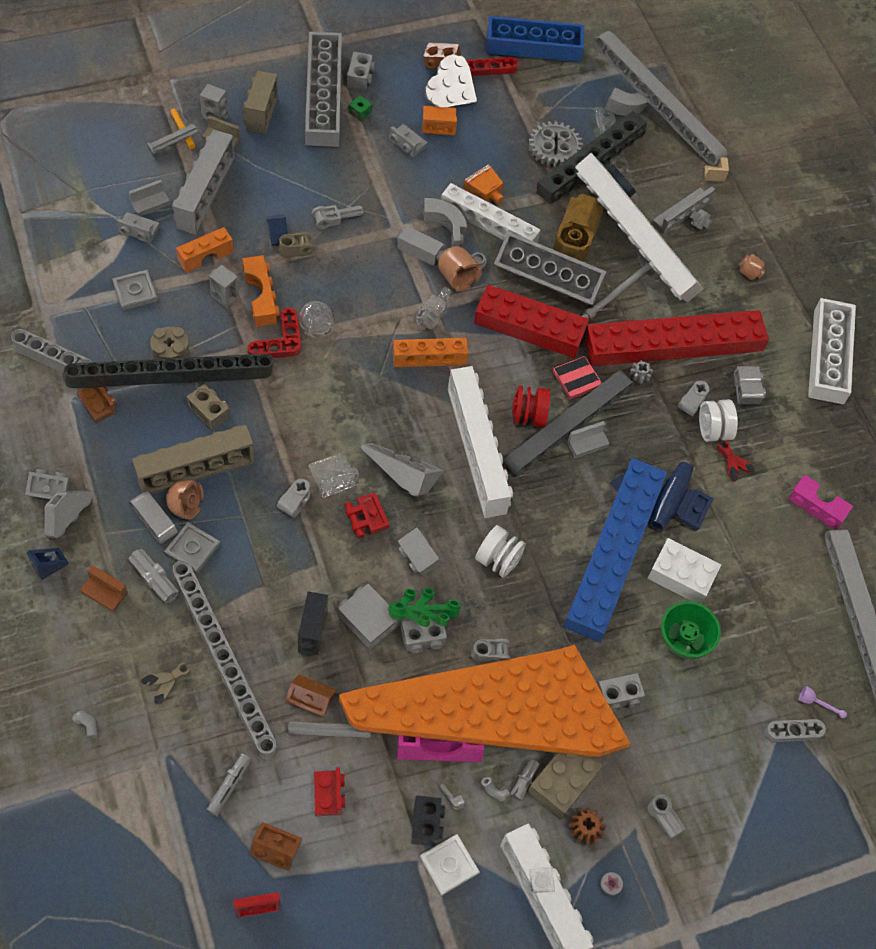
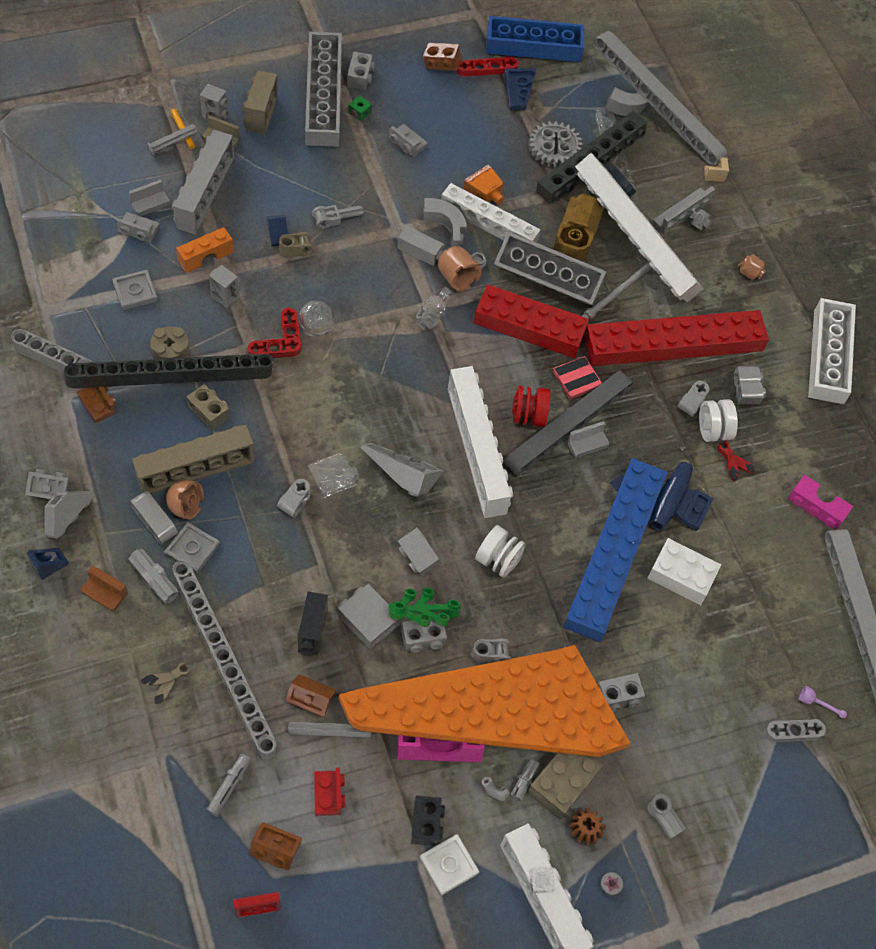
(87, 720): light grey arm -> none
(263, 308): orange arch -> none
(372, 512): red plate -> none
(430, 352): orange brick -> none
(439, 120): orange bracket -> none
(452, 84): plate -> none
(455, 802): light grey hand -> none
(519, 86): none -> dark blue wing
(641, 372): light grey gear -> none
(694, 622): green piece -> none

